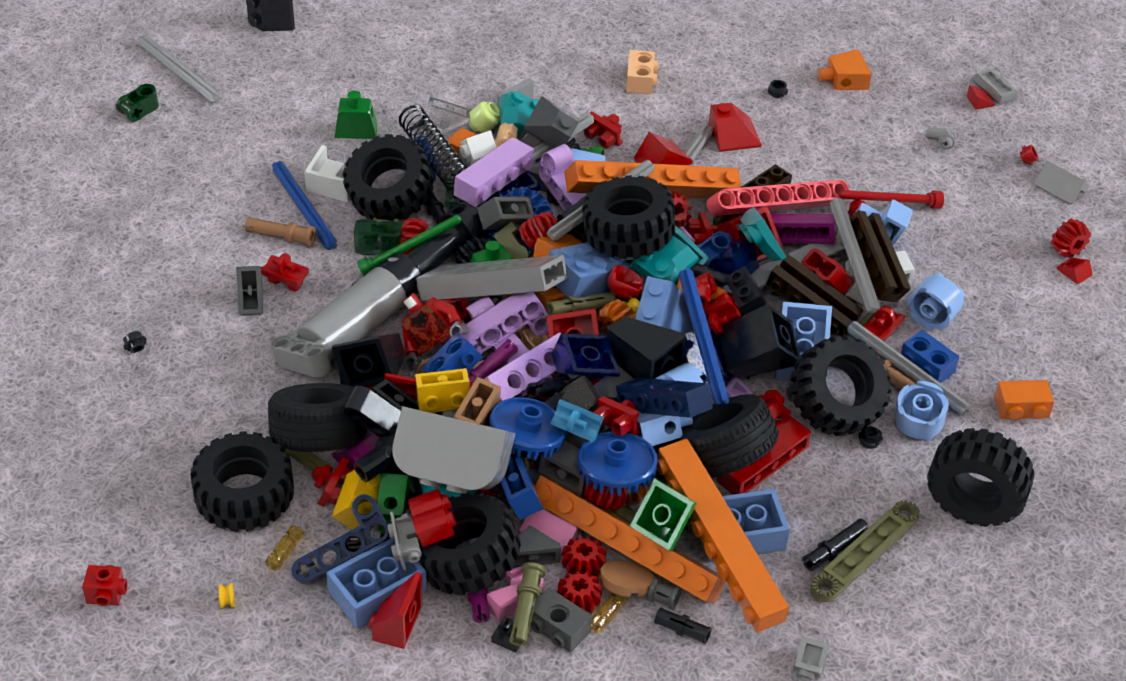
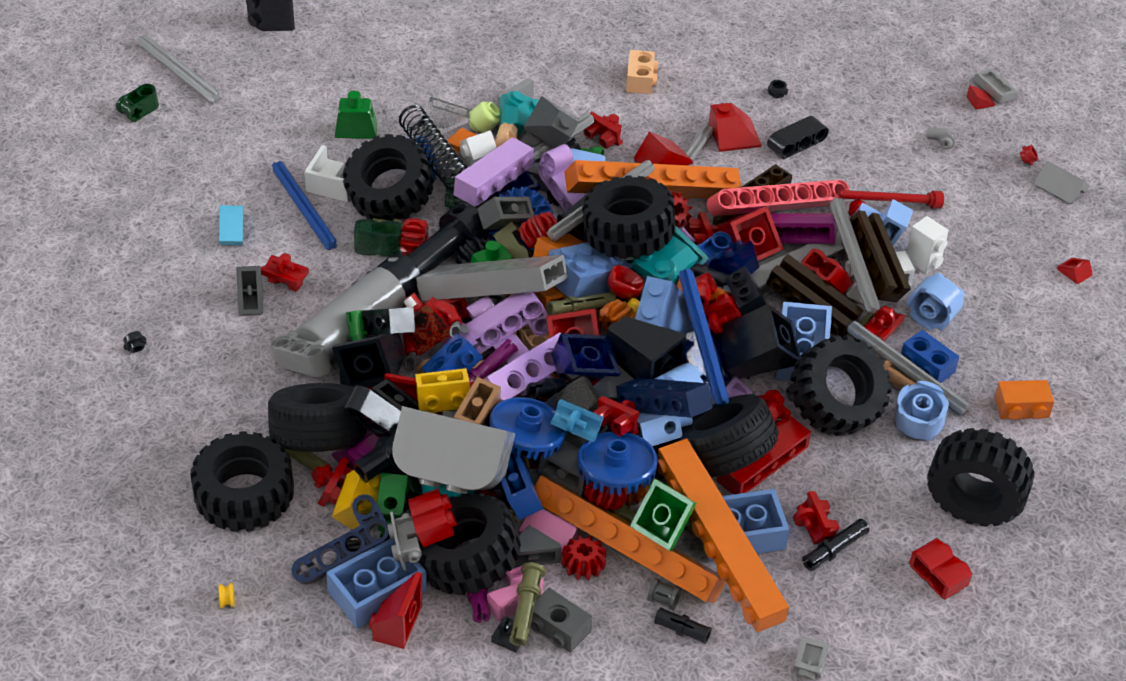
(104, 585): red brick -> none
(231, 225): none -> medium azure slope
(284, 548): clear yellow axle -> none
(290, 232): medium nougat pin -> none
(356, 325): none -> green pin
(369, 264): green piece -> none
(388, 320): none -> black brick
(435, 208): black axle -> none
(581, 590): red gear -> none
(607, 612): clear yellow axle -> none
(626, 577): medium nougat tile -> none
(757, 231): teal slope -> none
(797, 137): none -> black beam
(813, 516): none -> red hips
(847, 71): orange torso -> none
(864, 551): olive plate -> none
(870, 437): black plate -> none
(927, 244): none -> white piece
(940, 568): none -> red brick
(1070, 238): red gear -> none

